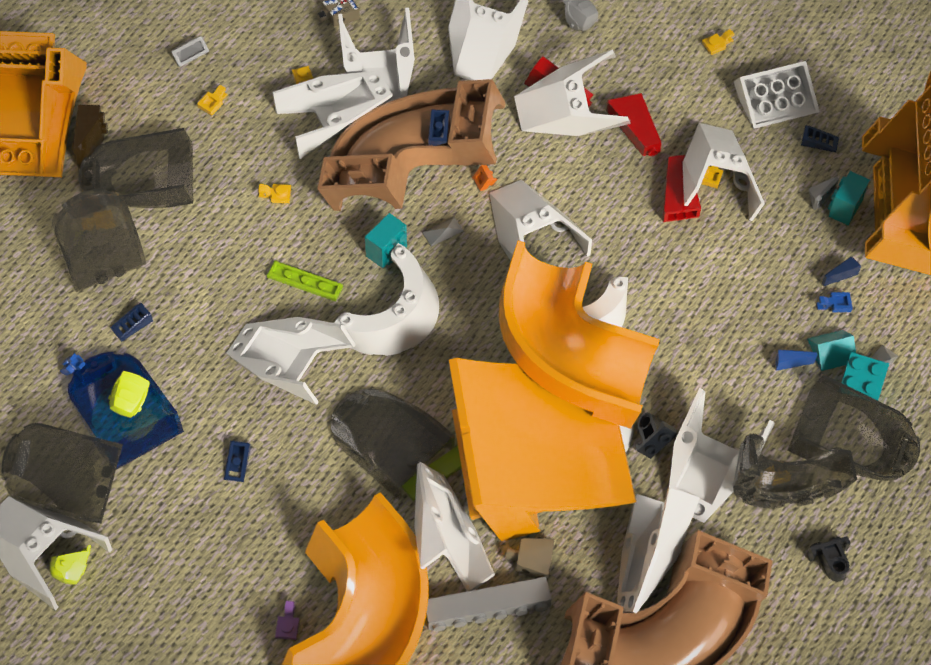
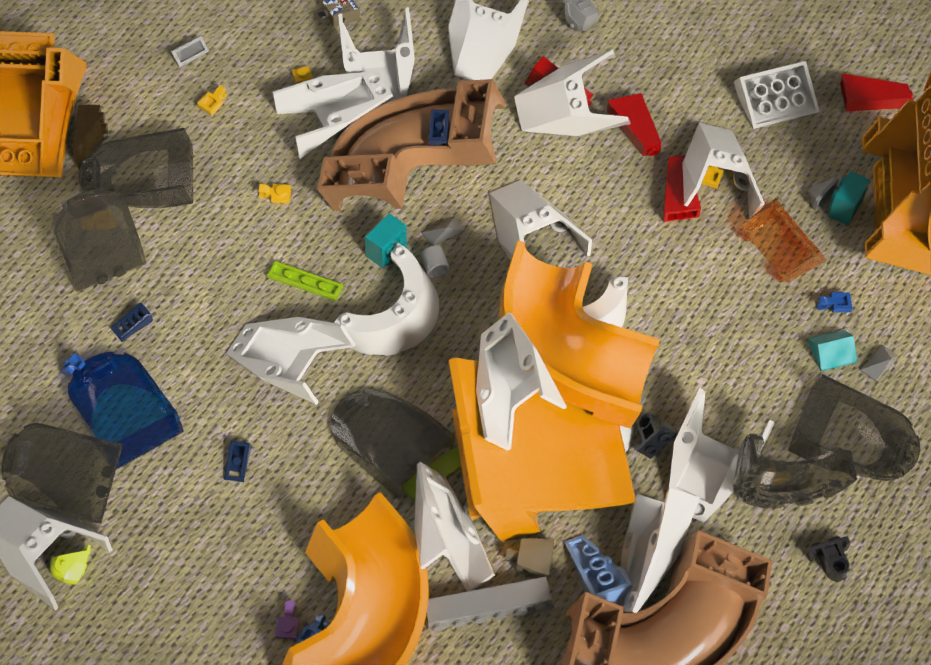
(128, 394): neon yellow helmet -> none
(318, 626): none -> blue plate
(434, 261): none -> light grey piece
(484, 177): orange tile -> none
(507, 377): none -> white windscreen
(597, 572): none -> light blue wedge
(718, 43): yellow plate -> none
(782, 242): none -> clear orange windscreen
(789, 359): blue slope -> none
(813, 143): dark blue slope -> none
(843, 271): dark blue slope -> none
(865, 374): teal brick -> none
(868, 93): none -> red slope

